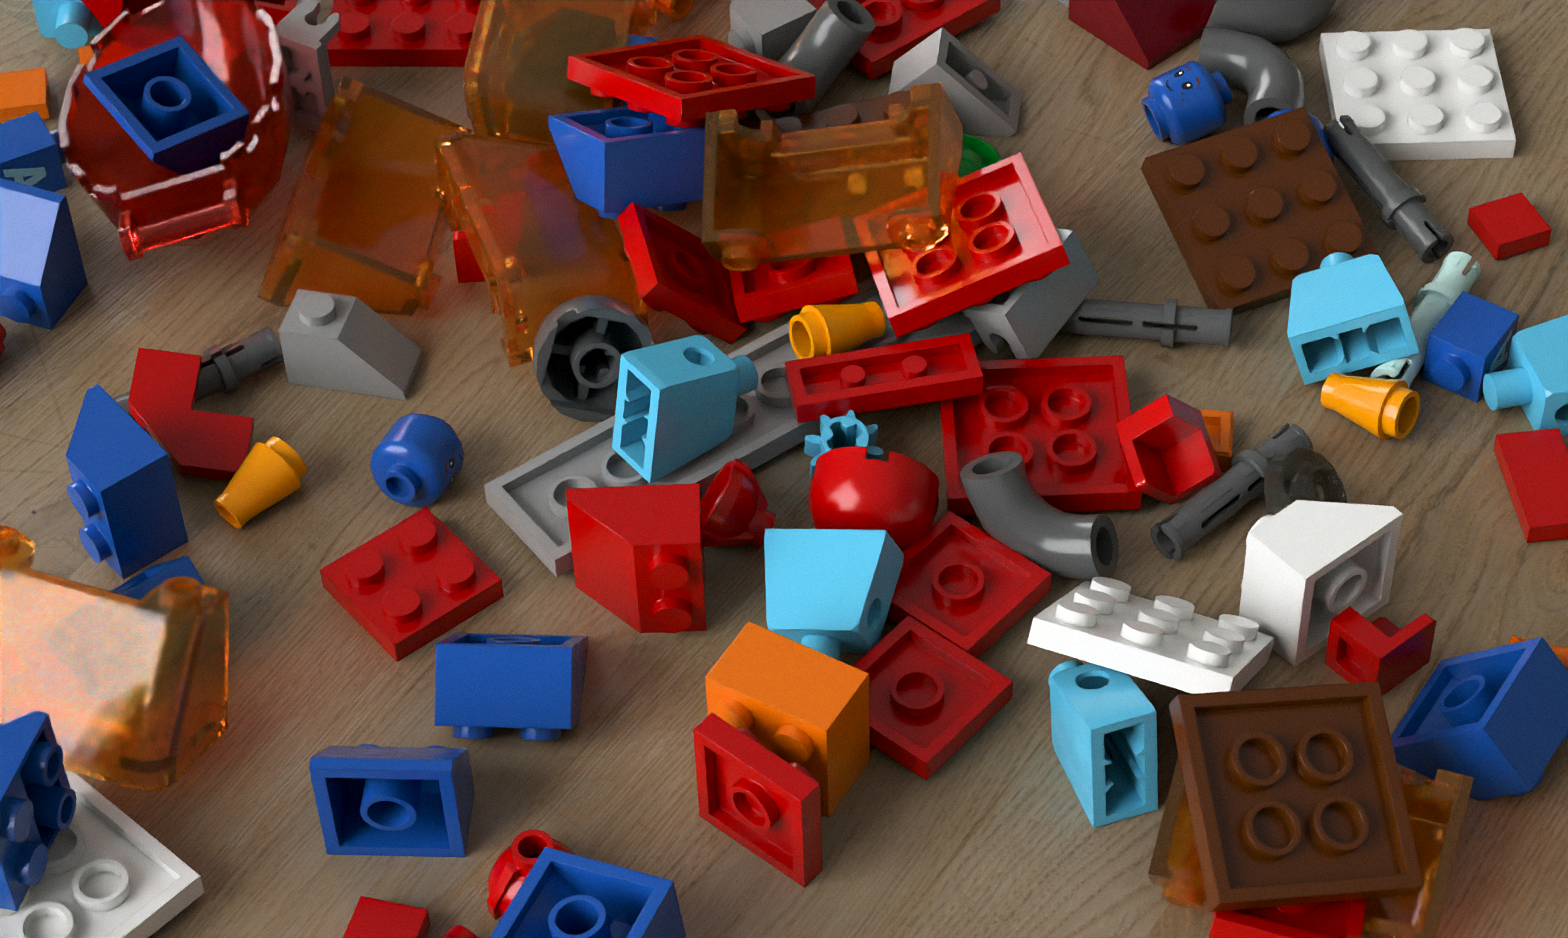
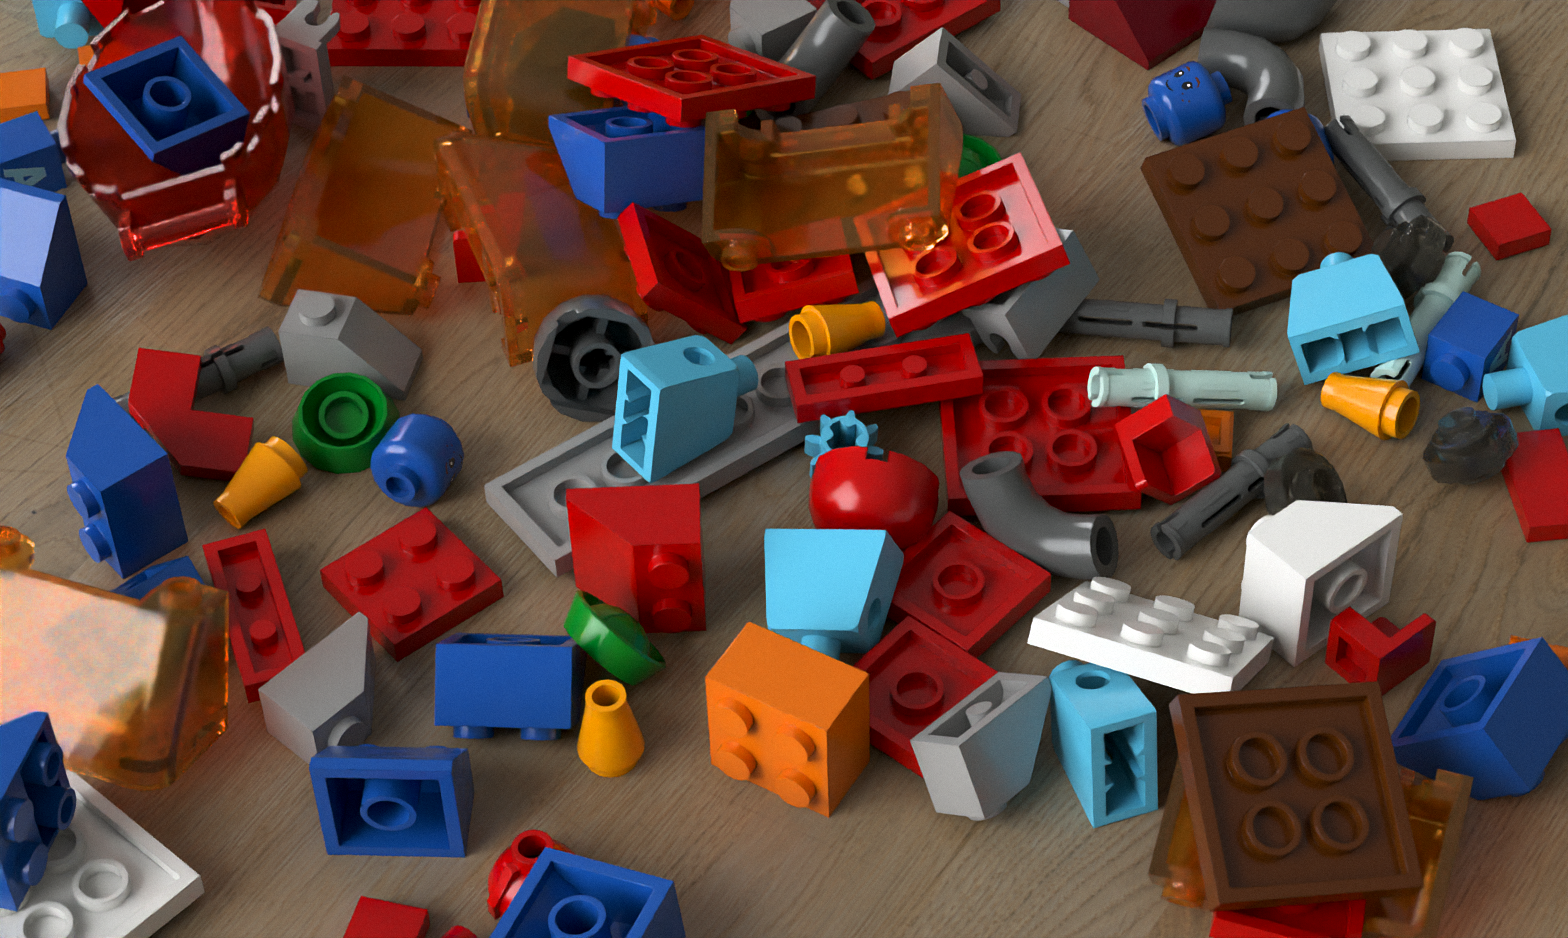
(259, 611): none -> red plate
(324, 693): none -> light grey slope
(342, 422): none -> green hat
(609, 733): none -> light orange cone
(612, 639): none -> green hat
(735, 508): red piece -> none
(759, 798): red plate -> none
(984, 746): none -> light grey slope
(1196, 387): none -> light aqua pin
(1412, 253): none -> clear smoke plate
(1470, 446): none -> clear smoke plate

